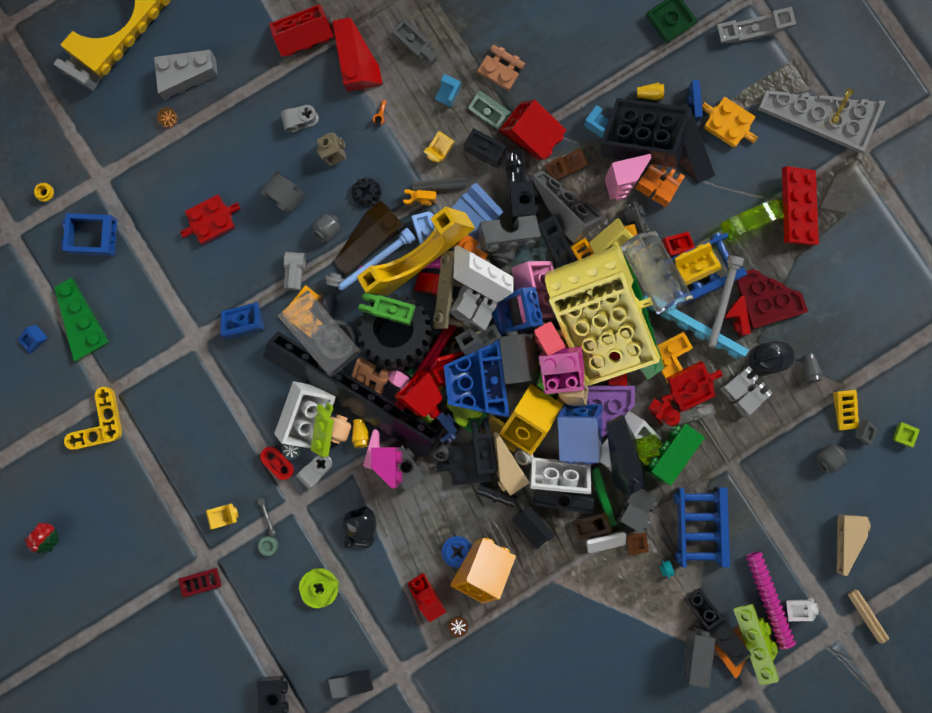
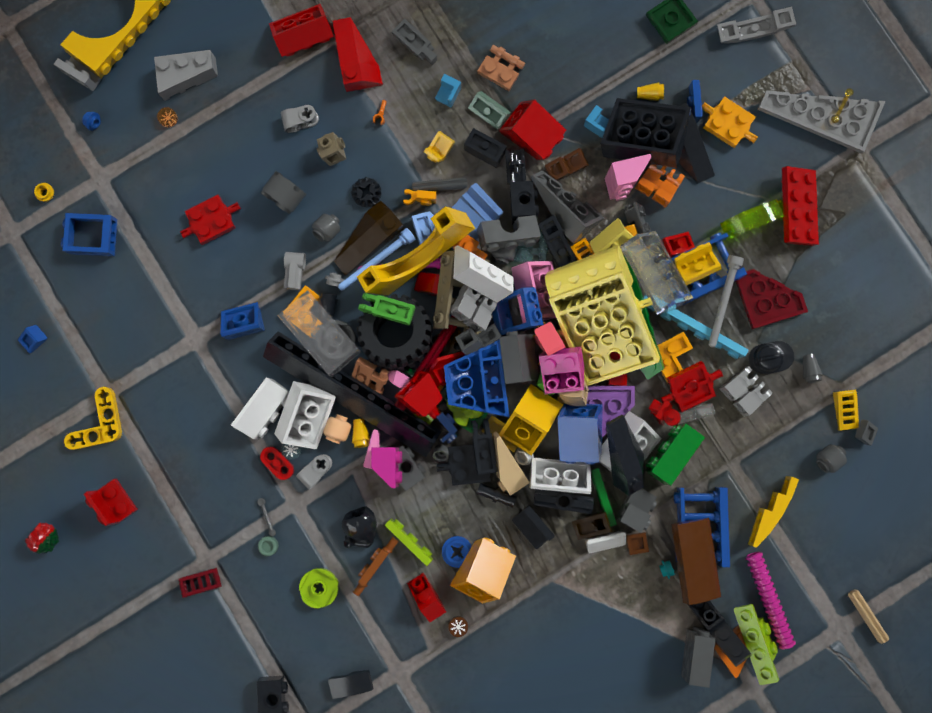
(81, 325): green wing -> none
(91, 120): none -> blue plate
(110, 503): none -> red bracket
(222, 516): yellow bracket -> none
(261, 409): none -> white slope
(322, 430): lime plate -> none
(369, 570): none -> dark orange plate
(409, 541): none -> lime plate
(648, 447): clear neon green panel -> none
(696, 561): none -> reddish brown slope
(739, 311): red slope -> none
(769, 517): none -> yellow slope
(802, 610): white bracket -> none
(851, 536): tan slope -> none
(906, 434): lime plate -> none

